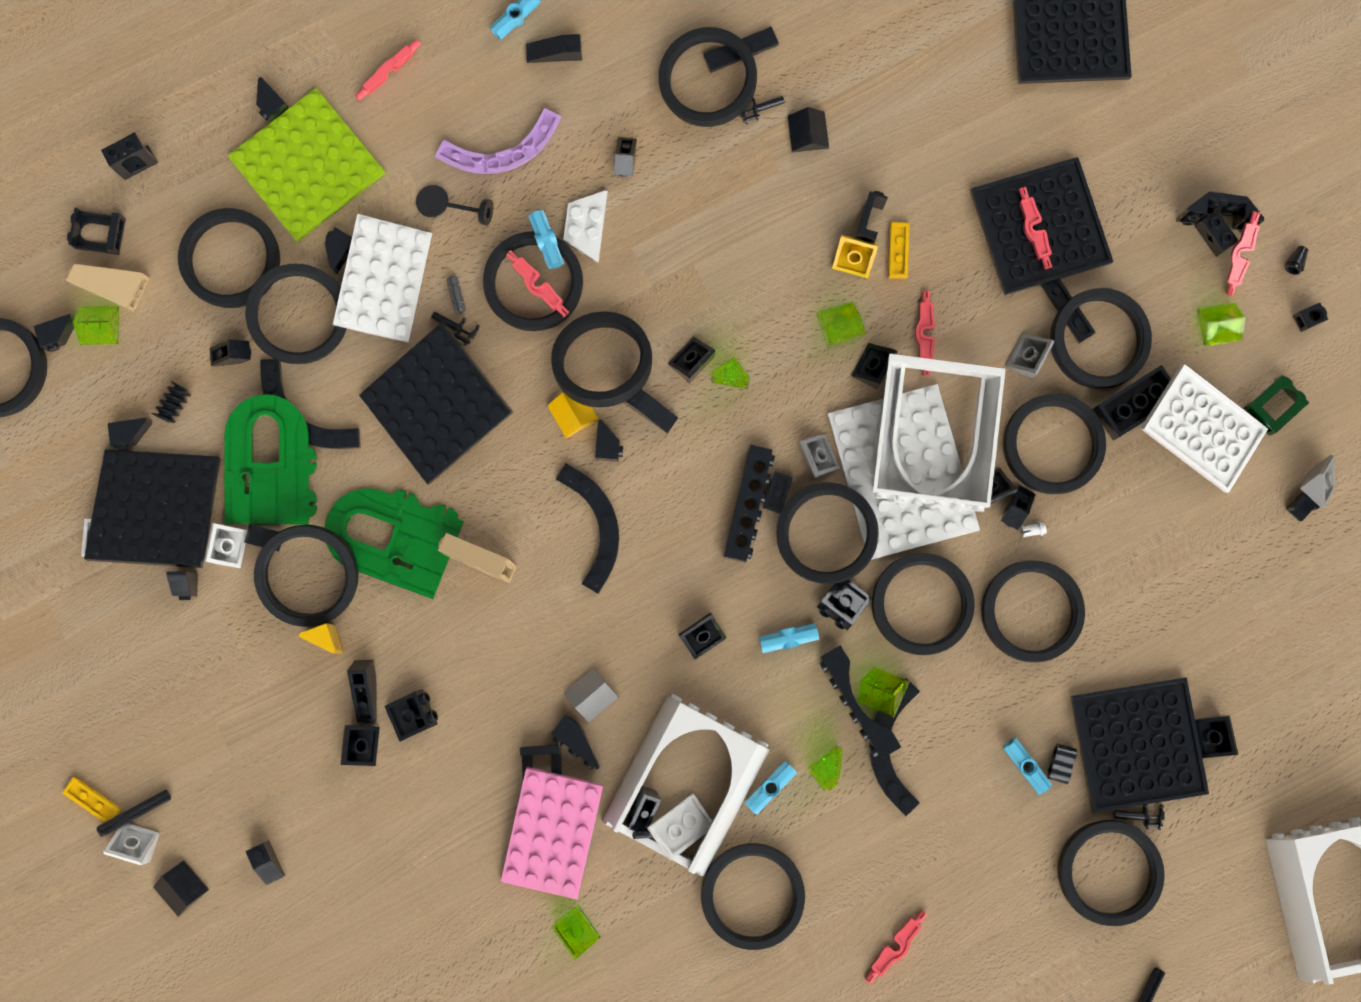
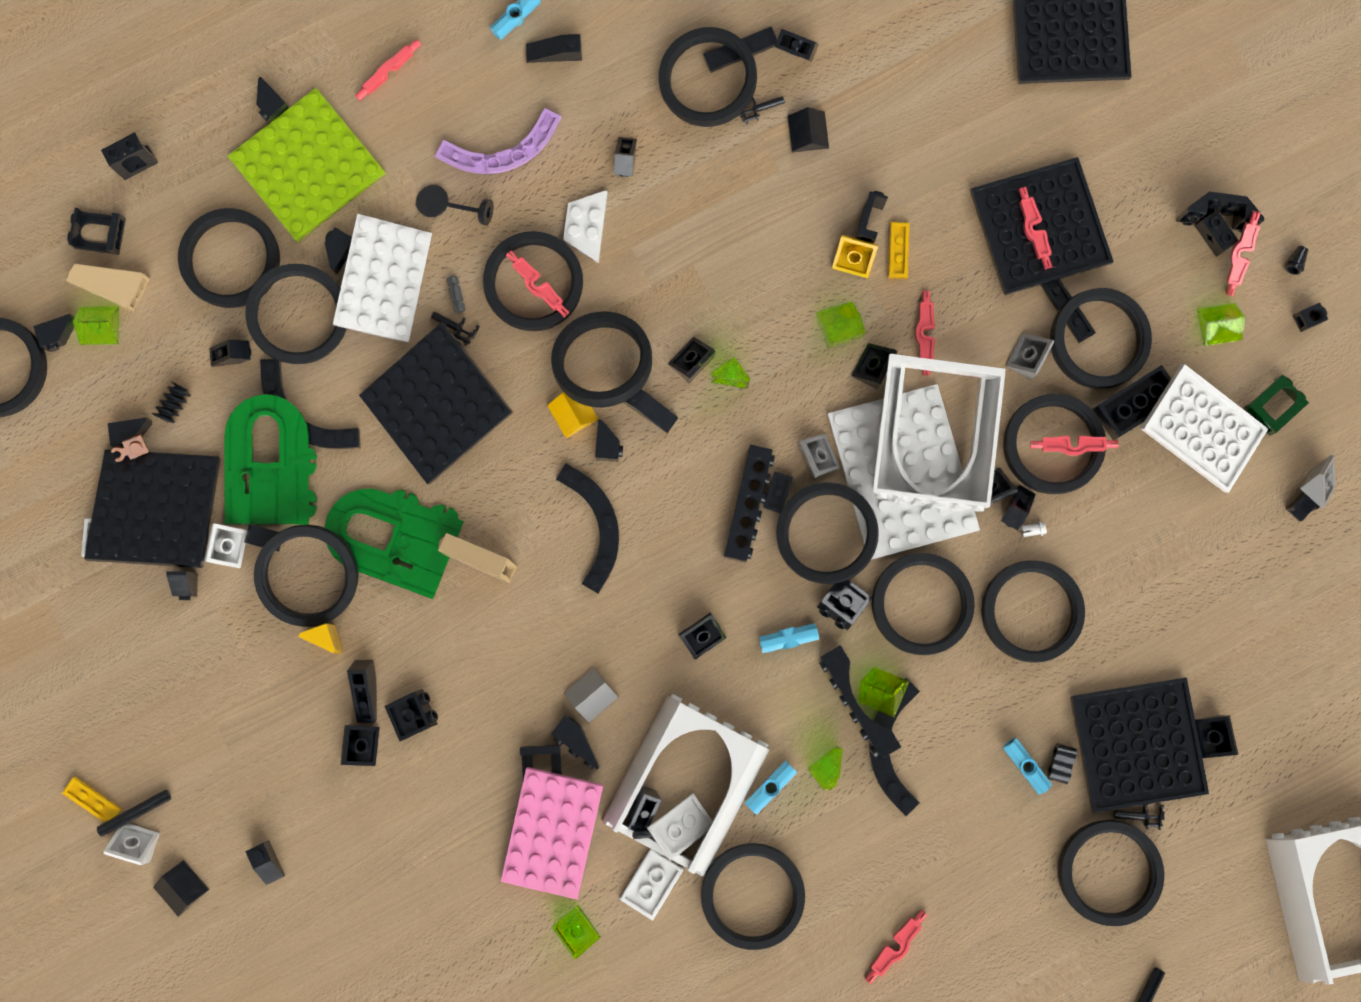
(133, 447): none -> plate
(546, 239): medium azure piece -> none
(651, 884): none -> white tile
(796, 45): none -> black brick
(1084, 444): none -> coral piece

